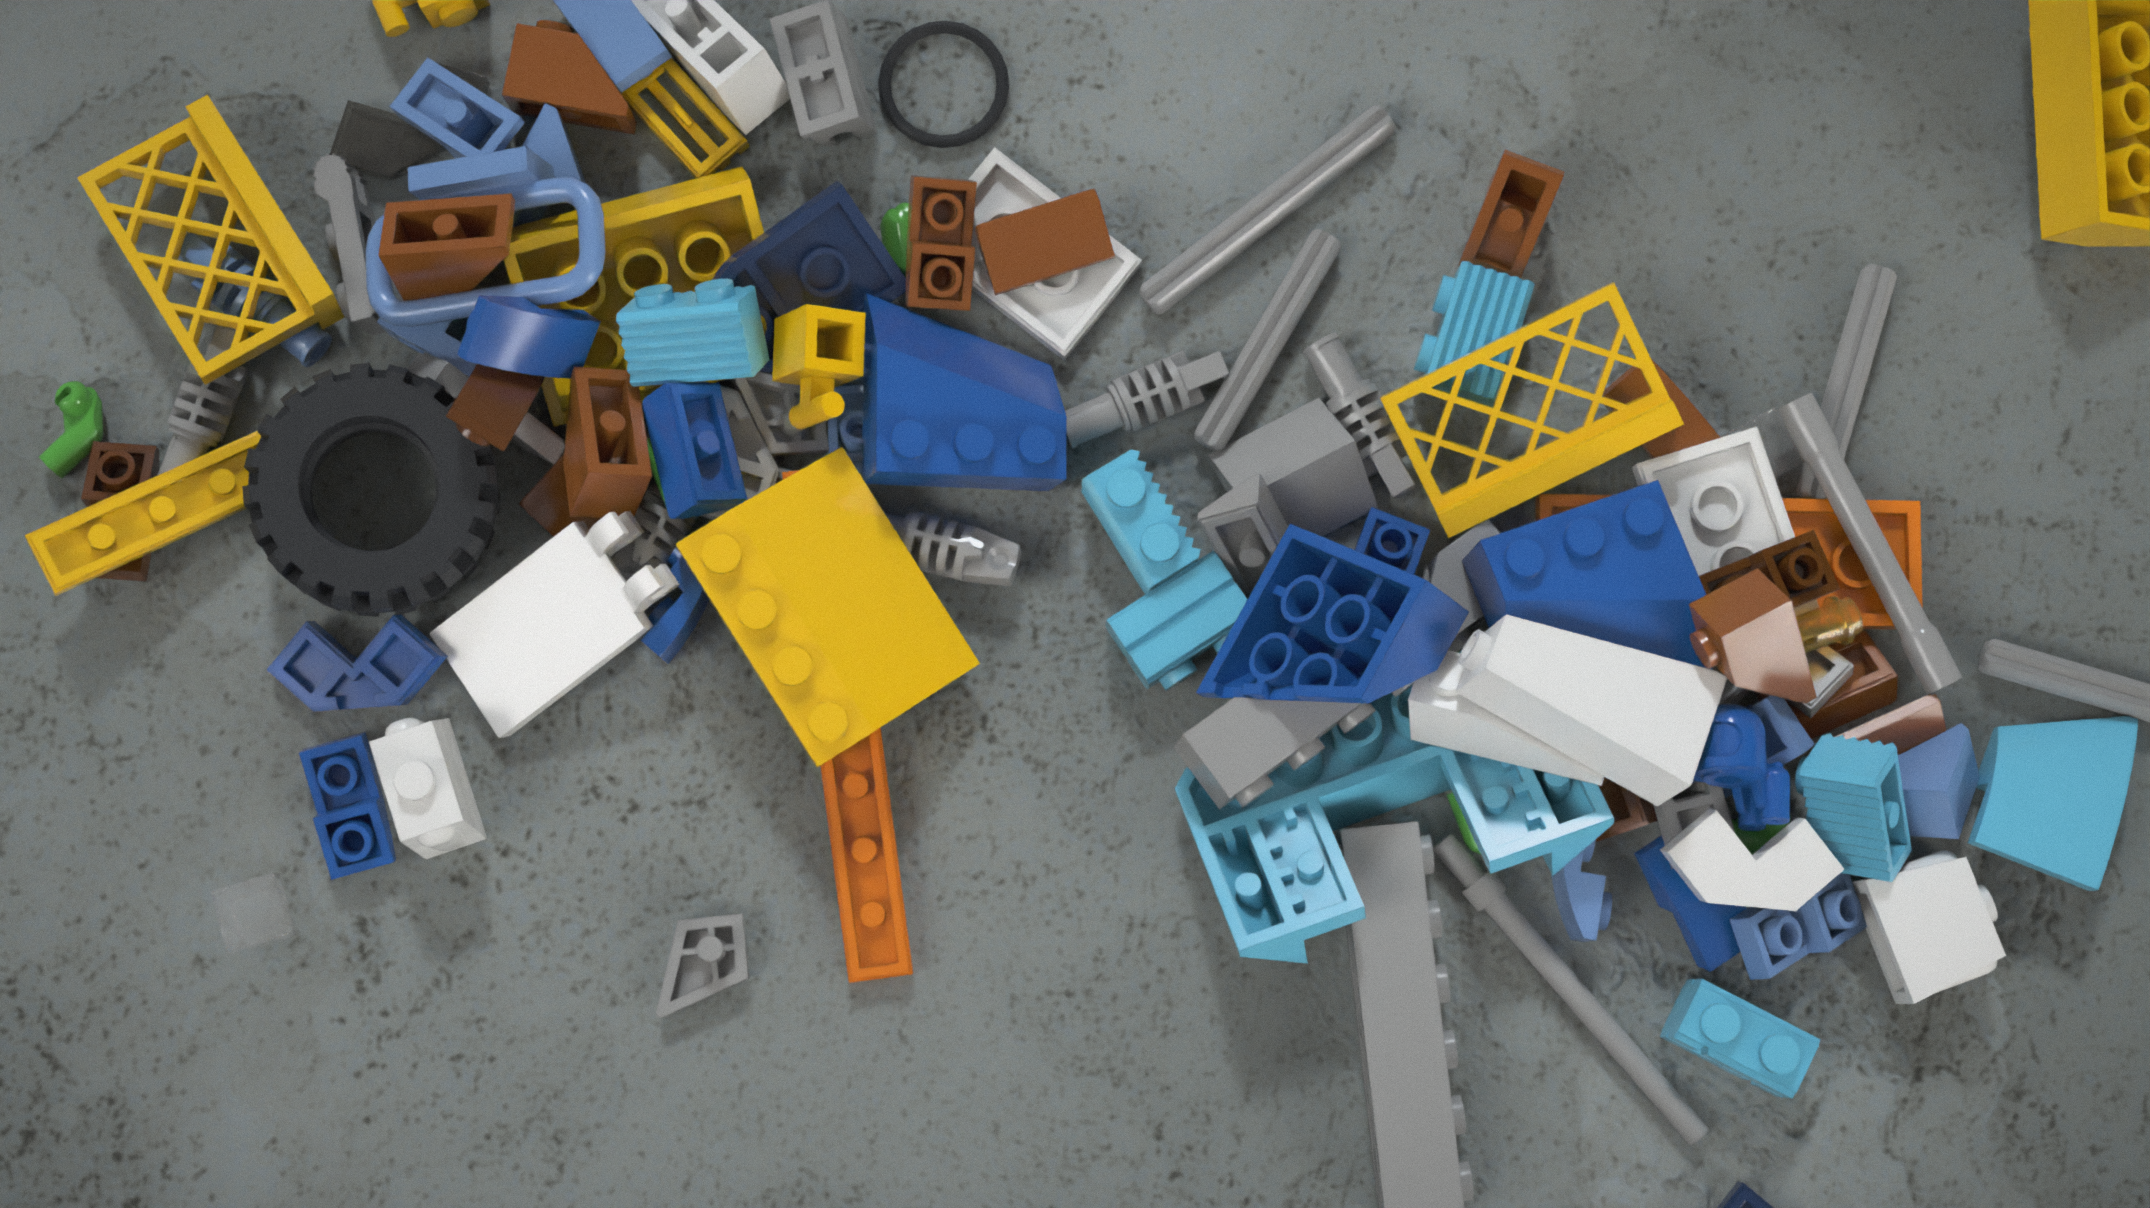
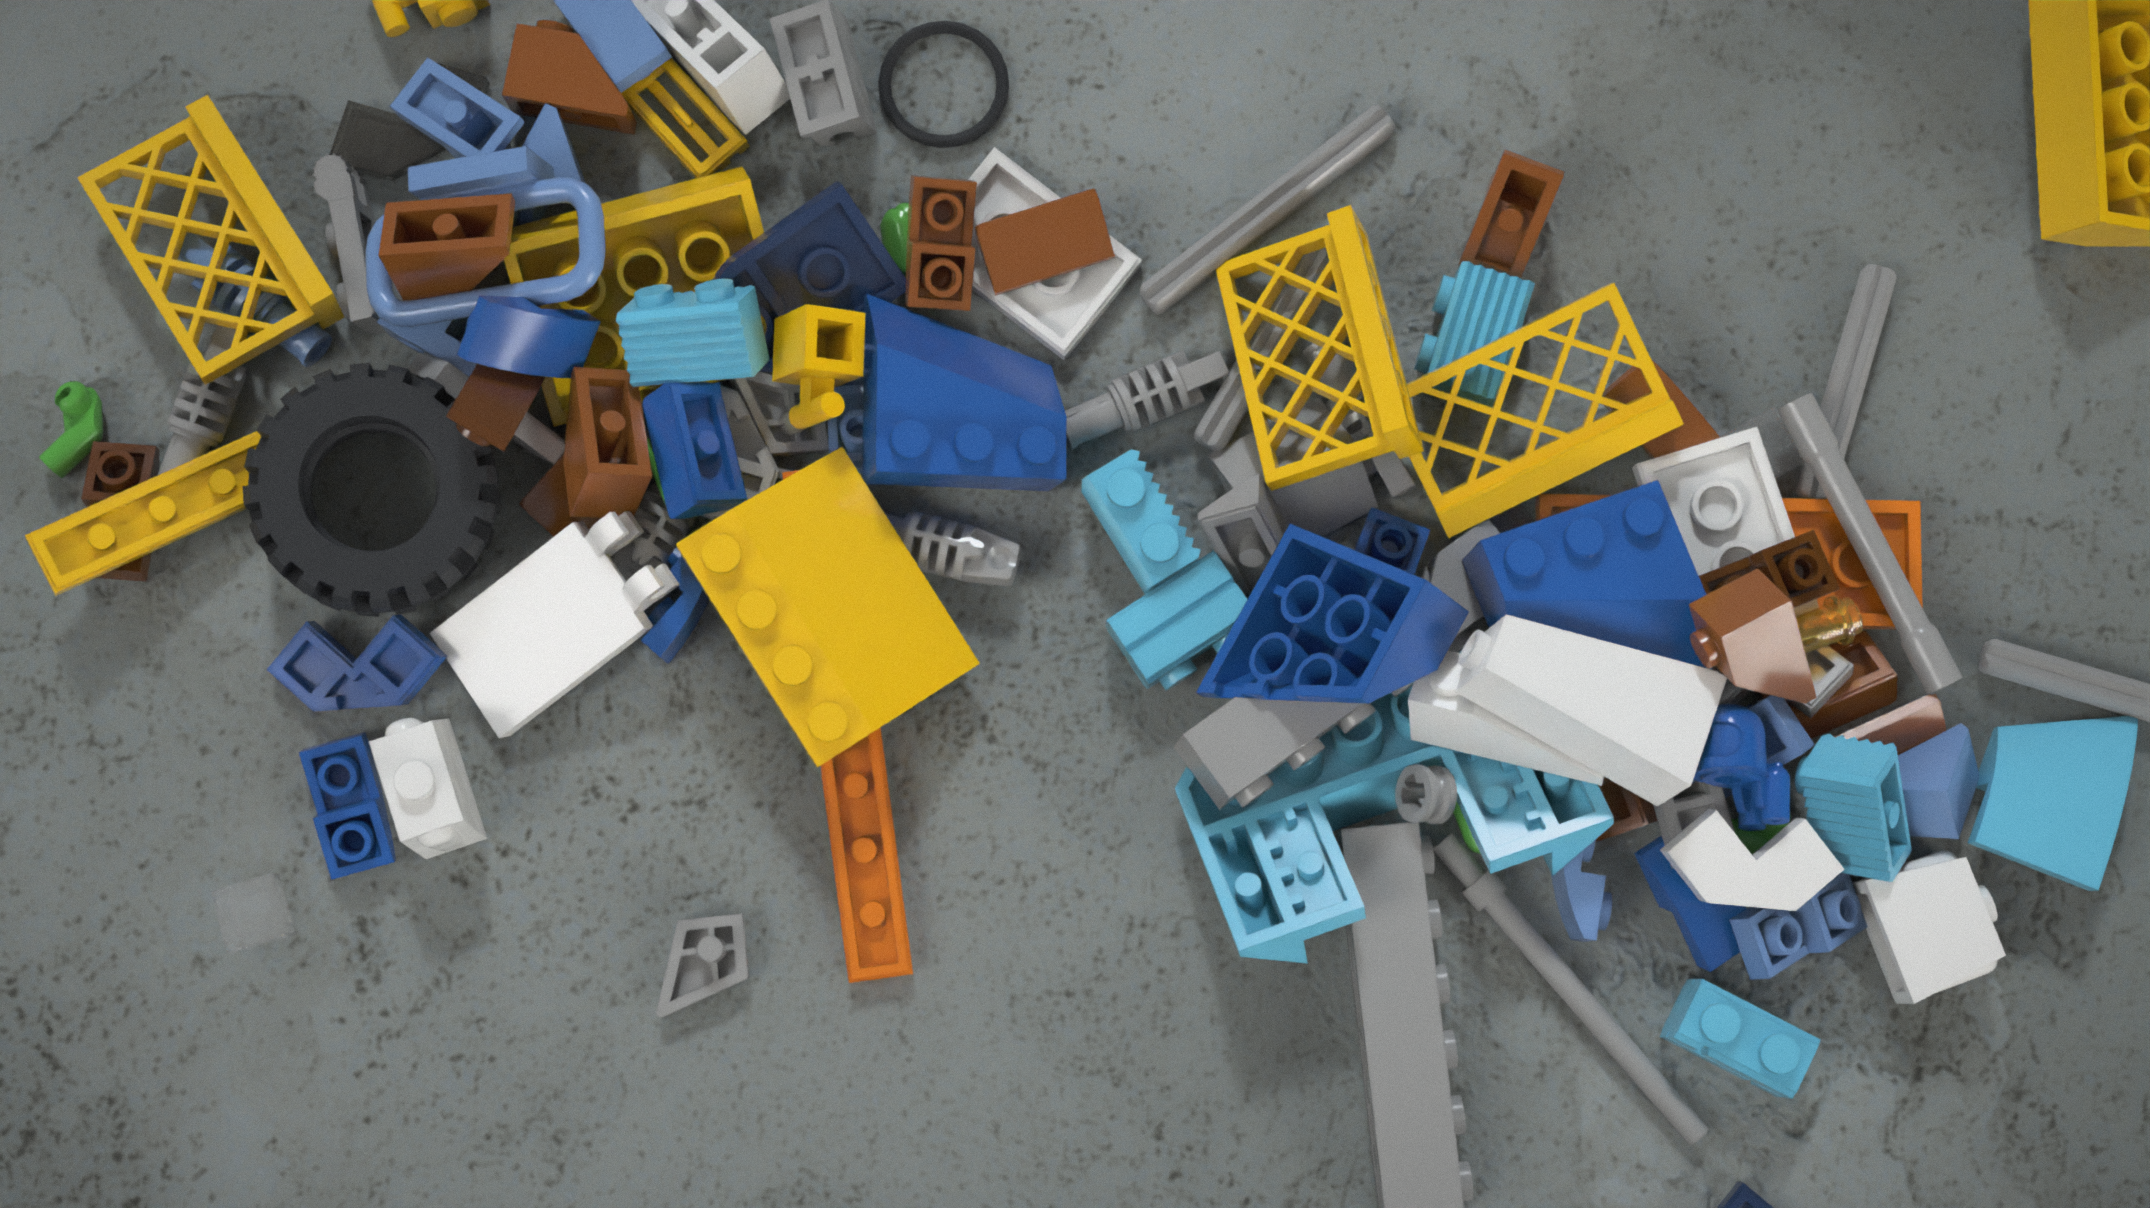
(1371, 342): none -> yellow fence
(1426, 794): none -> light grey bush

